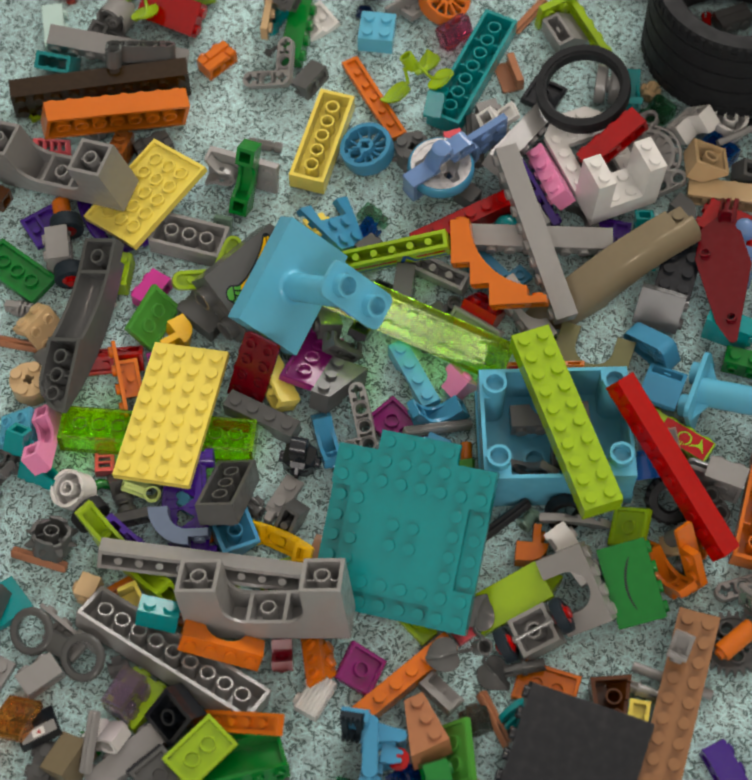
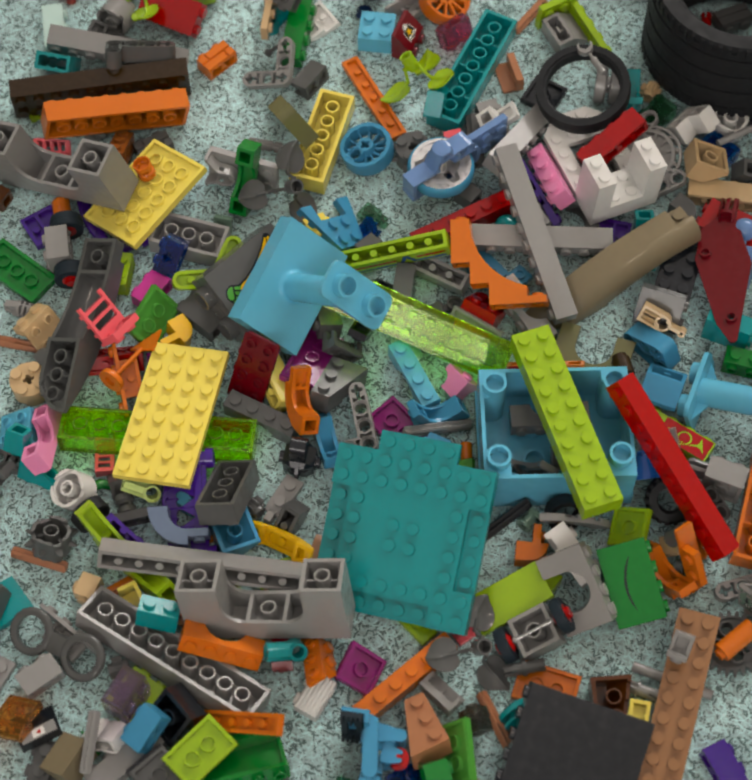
(112, 378): none -> orange piece
(115, 327): none -> coral plate
(144, 168): none -> orange wheel
(145, 728): none -> dark azure brick
(177, 248): none -> clear blue brick
(283, 651): none -> teal piece
(292, 160): none -> dark grey plant
(293, 121): none -> olive beam
(298, 403): none -> orange arch
(406, 35): none -> dark red slope
(588, 52): none -> light grey piece
(622, 359): none -> dark brown brick
(651, 316): none -> tan piece

